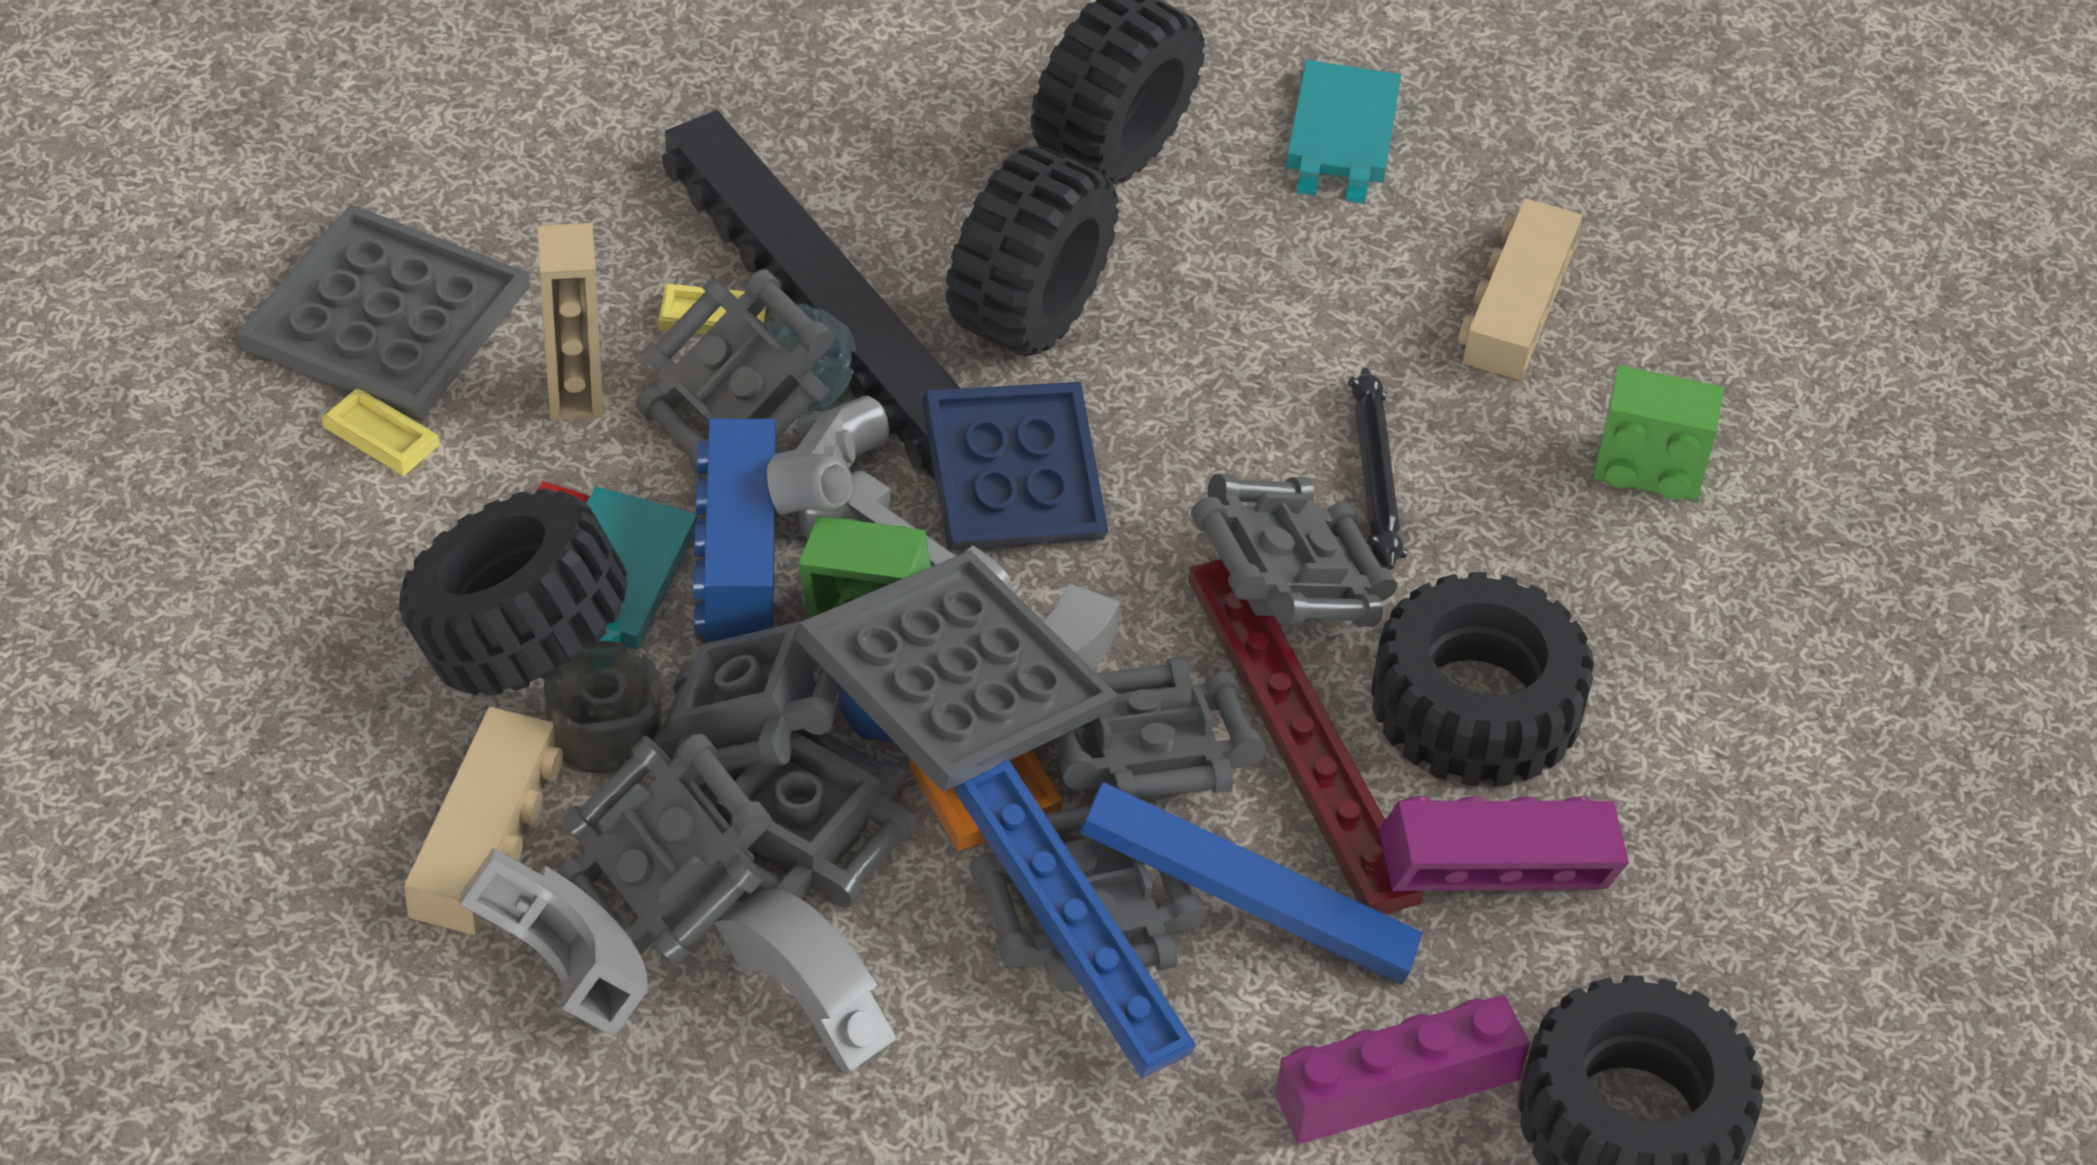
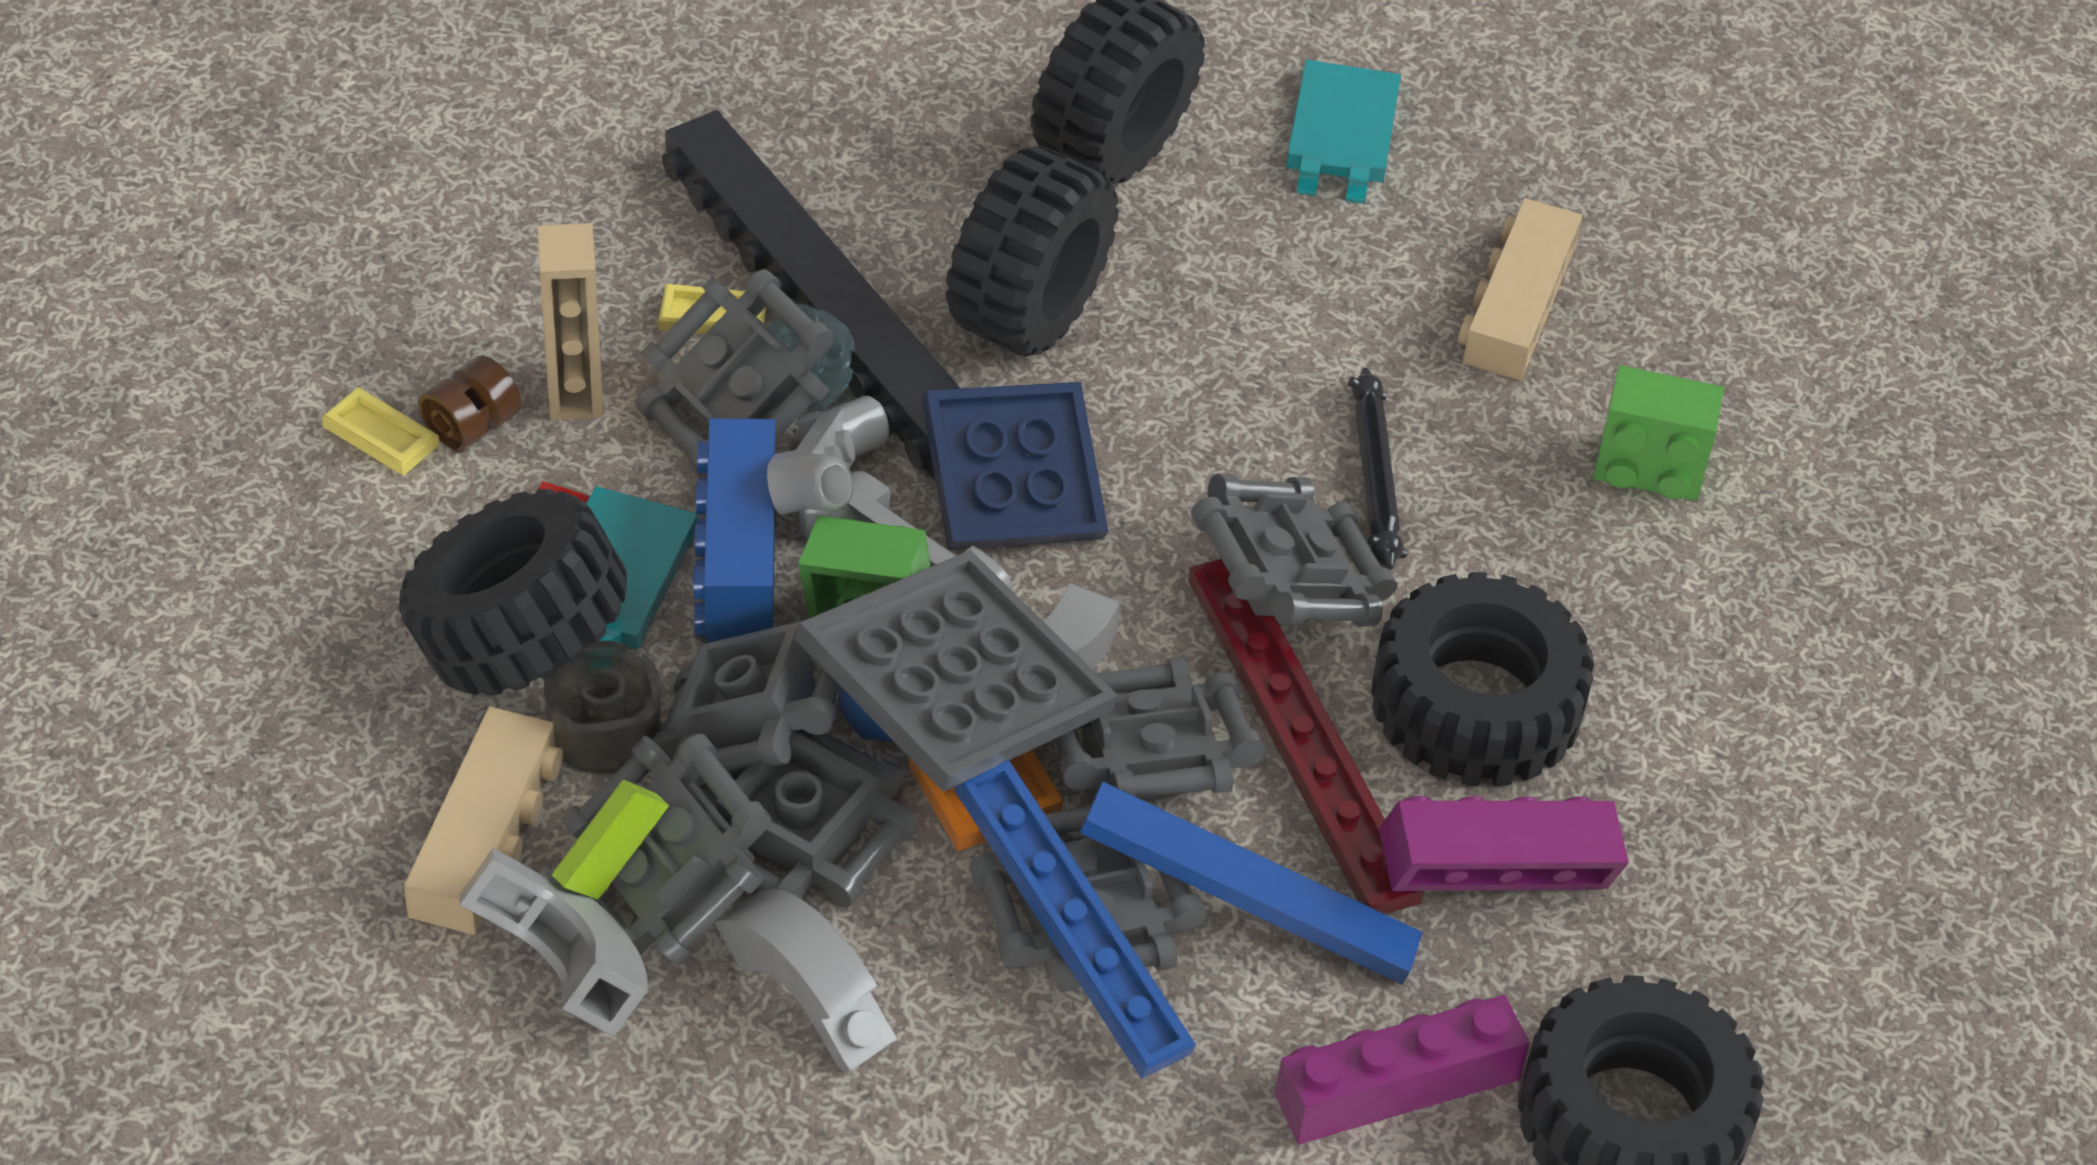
(384, 311): dark grey plate -> none
(470, 403): none -> reddish brown wheel
(610, 840): none -> lime tile

